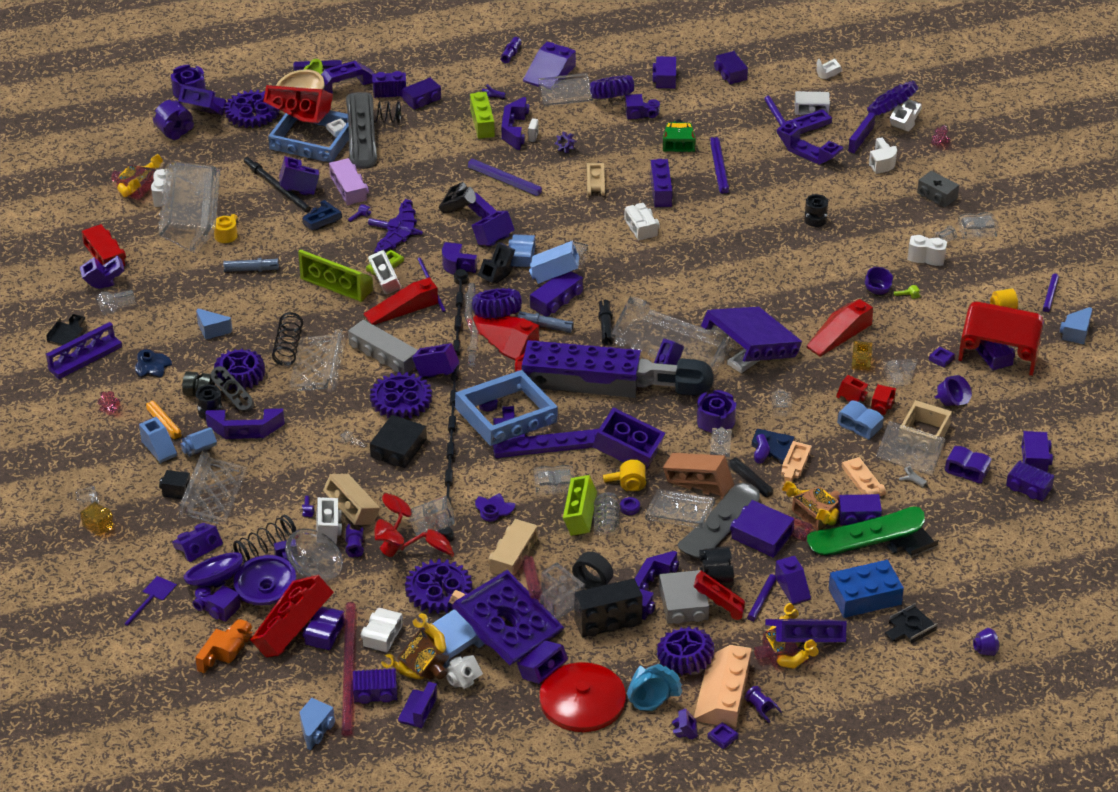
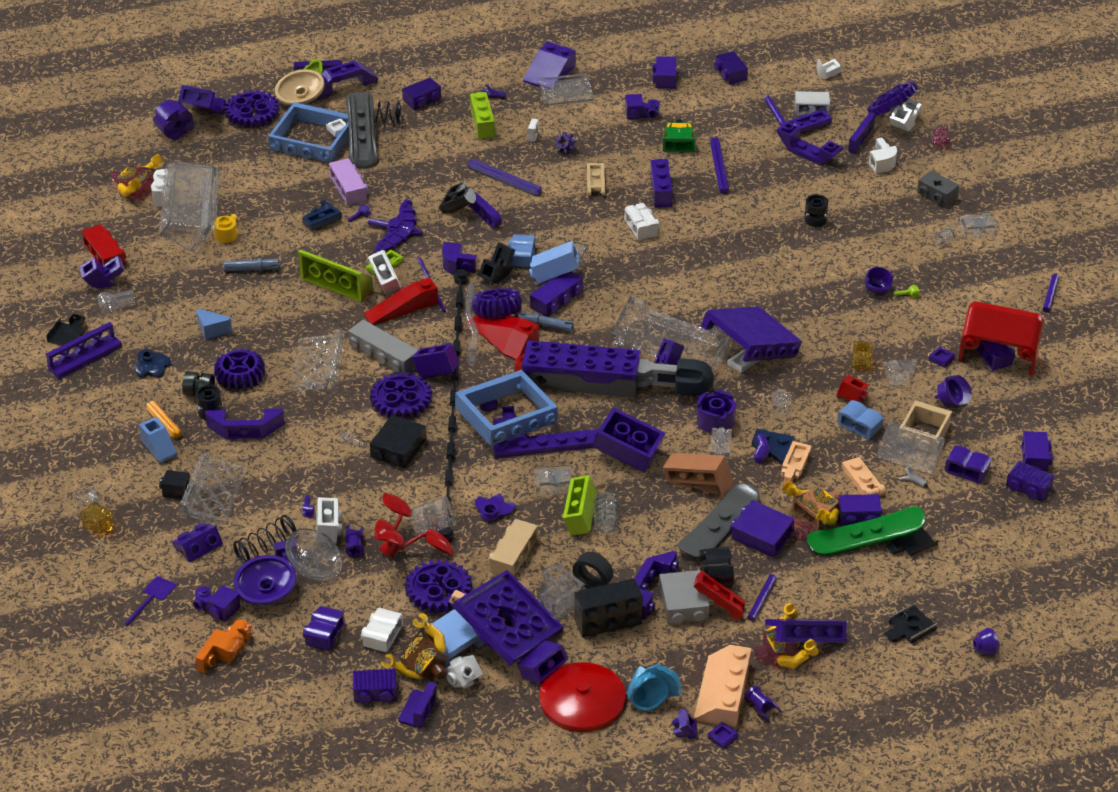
(108, 402): clear pink plant -> none
(187, 76): dark purple brick -> none
(198, 442): medium blue brick -> none
(214, 570): dark purple dish -> none
(227, 376): dark grey beam -> none
(257, 168): black bar -> none
(285, 335): black piece -> none
(291, 614): red wedge -> none
(298, 177): dark purple brick -> none
(302, 103): red wedge -> none
(315, 720): medium blue slope -> none
(348, 668): clear pink piece -> none
(351, 499): tan brick -> none
(388, 84): dark purple brick -> none
(493, 228): dark purple brick -> none
(510, 49): dark purple pin -> none
(514, 111): dark purple slope -> none
(532, 577): clear pink axle -> none
(605, 317): black pin -> none
(612, 87): dark purple gear -> none
(629, 506): dark purple tile -> none
(631, 475): yellow piece -> none
(680, 508): clear tile -> none
(686, 650): dark purple gear -> none
(751, 477): black axle -> none
(792, 580): dark purple slope -> none
(841, 326): red wedge -> none
(865, 588): blue brick -> none
(883, 399): red brick -> none
(927, 250): white brick -> none
(1005, 298): yellow piece -> none
(1076, 326): medium blue slope -> none

